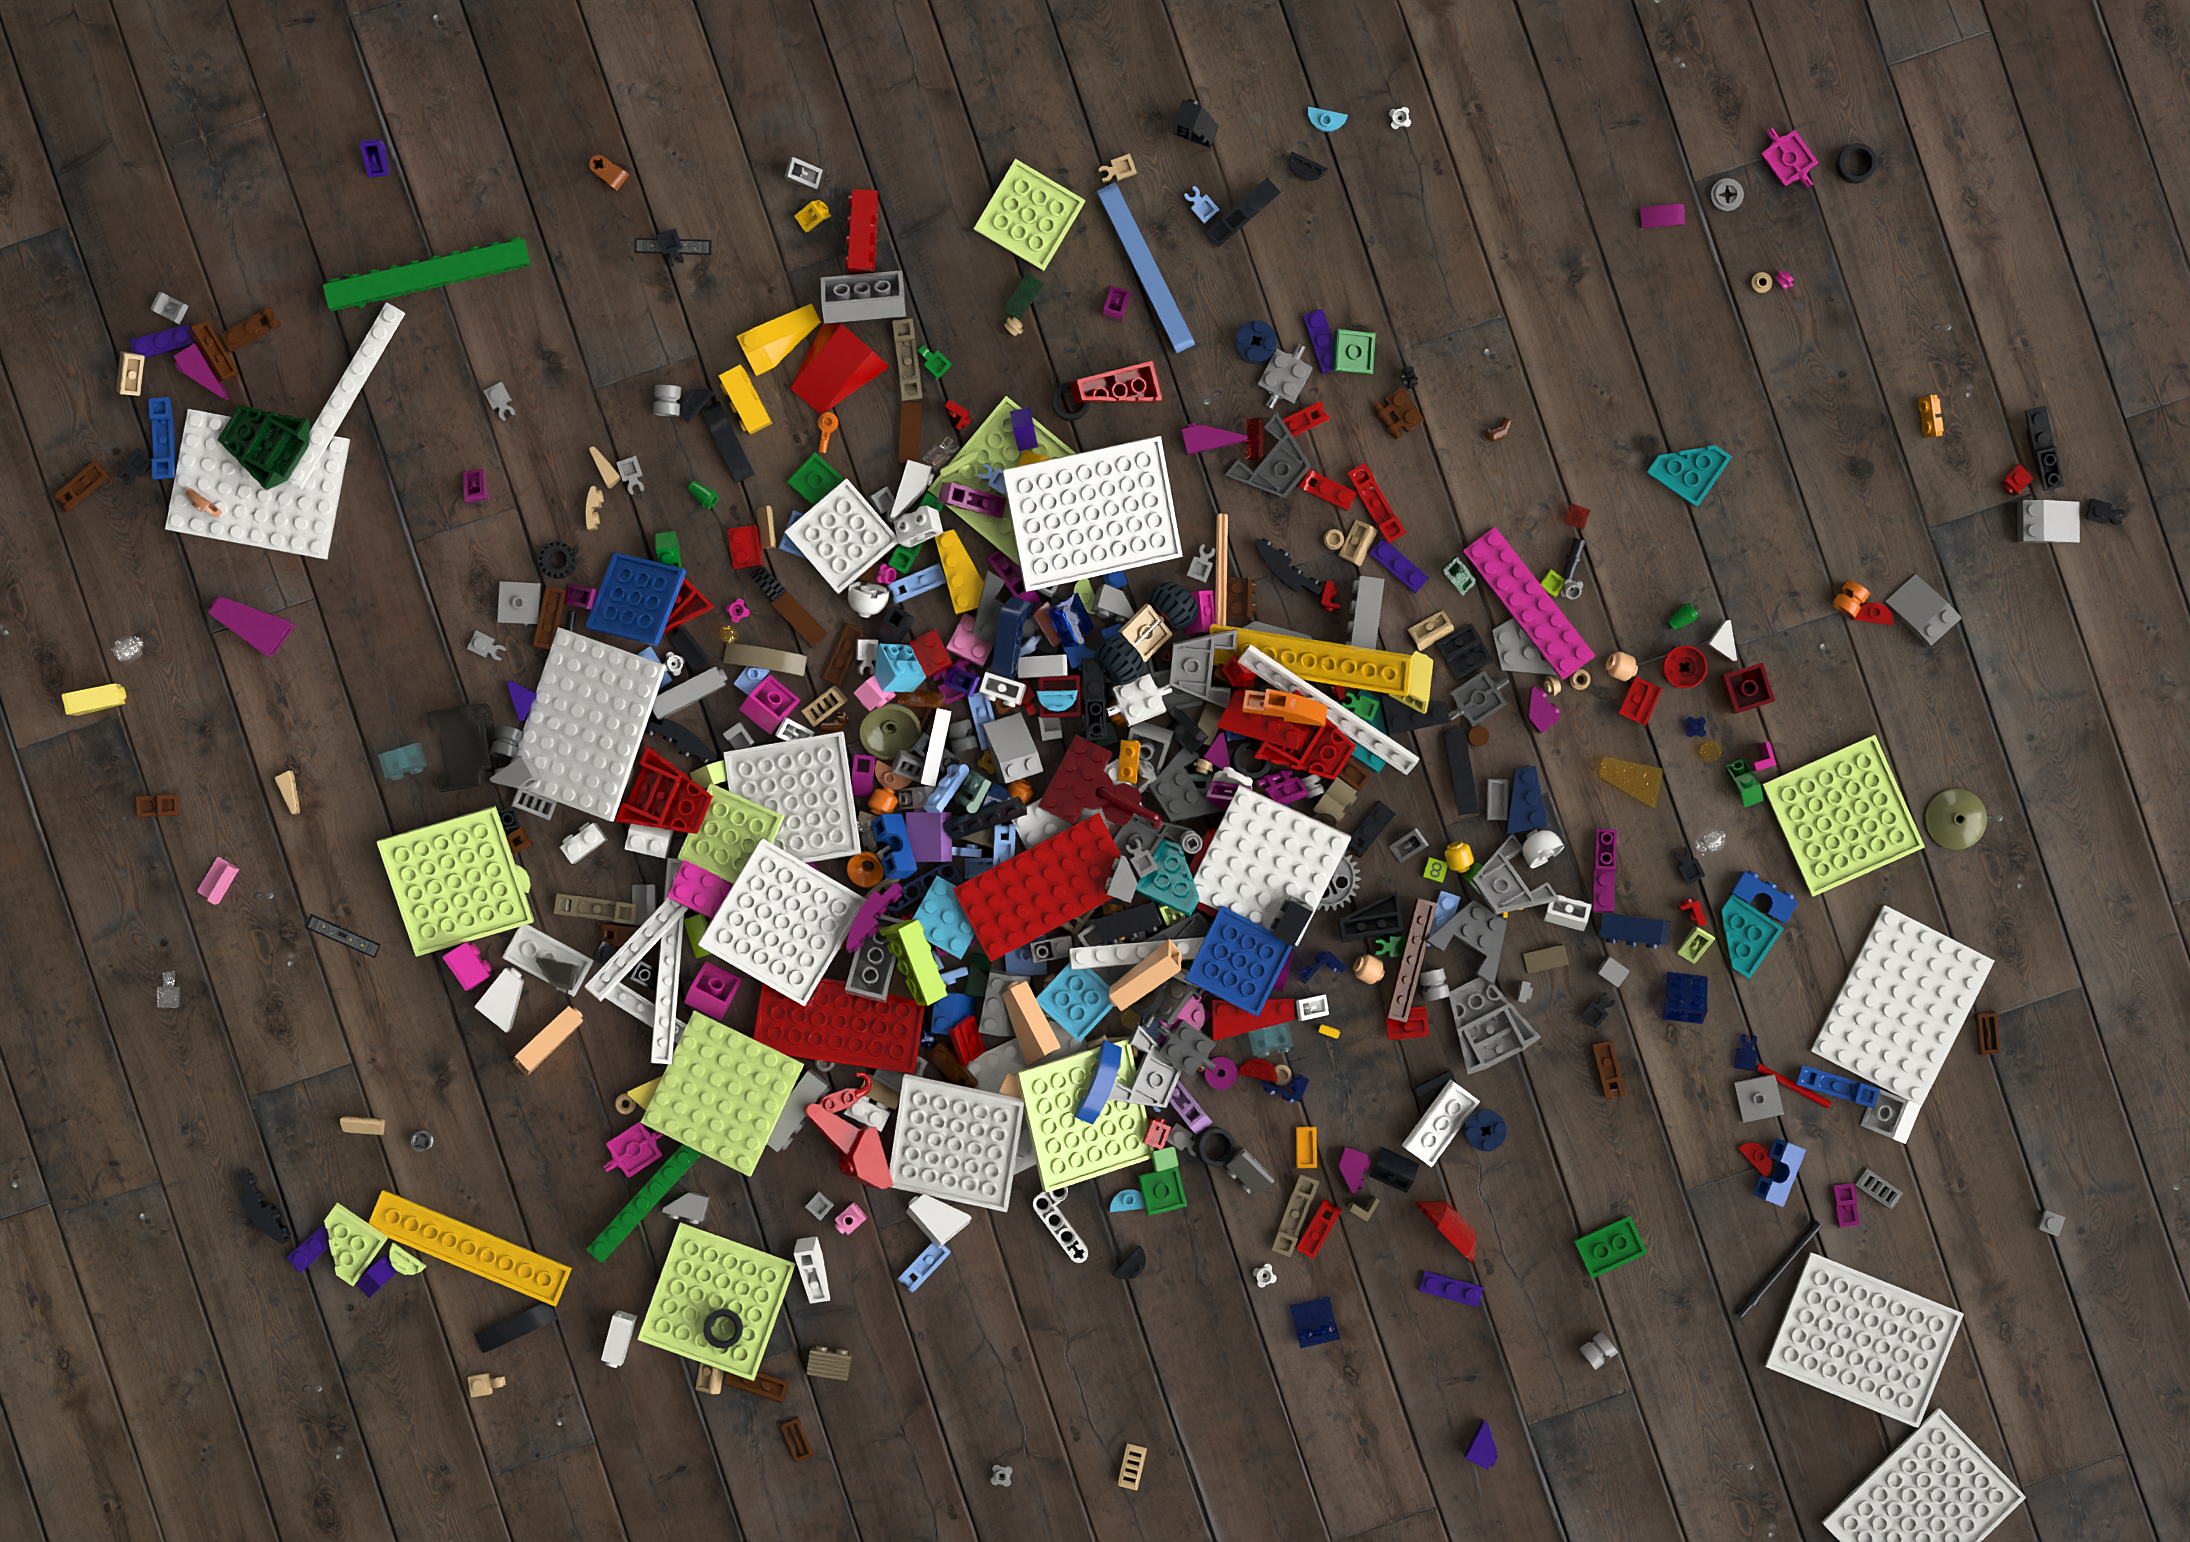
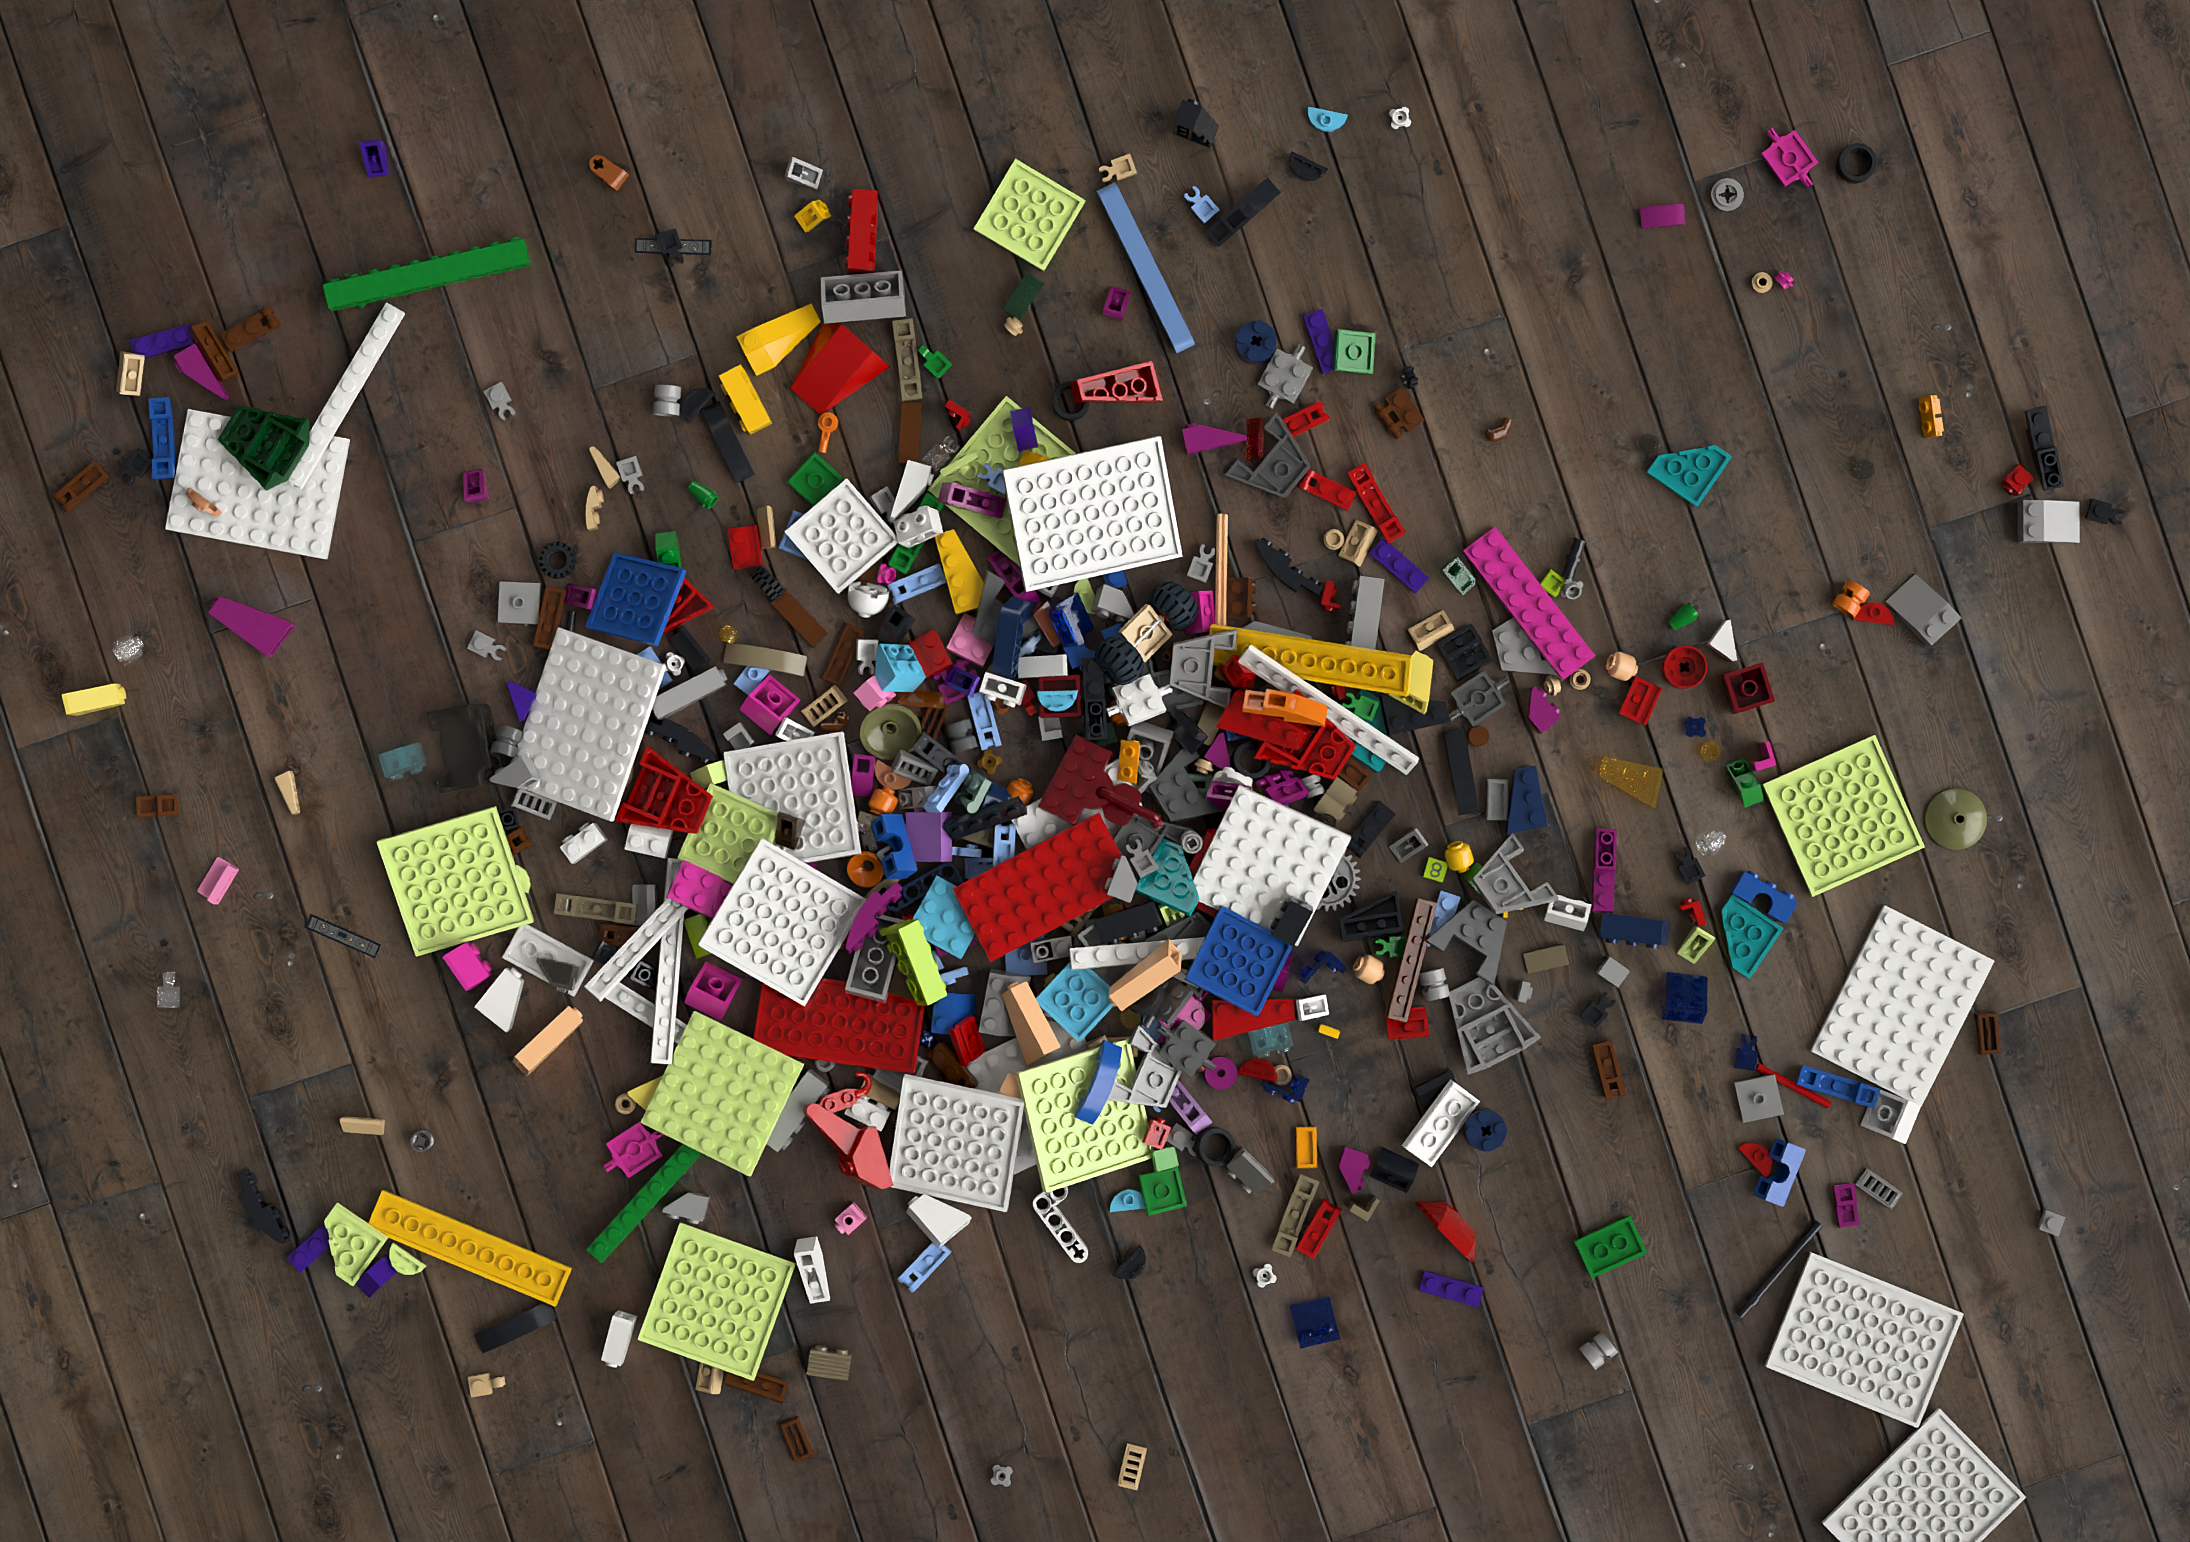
(169, 307): light grey bracket -> none
(738, 1328): black tyre -> none
(739, 604): dark pink plate -> none
(788, 830): none -> dark brown slope
(819, 1205): light grey plate -> none
(936, 747): white sticker -> none
(978, 976): clear green slope -> none
(1012, 748): light grey slope -> none
(1482, 1447): dark purple slope -> none
(1540, 847): white cylinder -> none
(1577, 516): clear red plate -> none

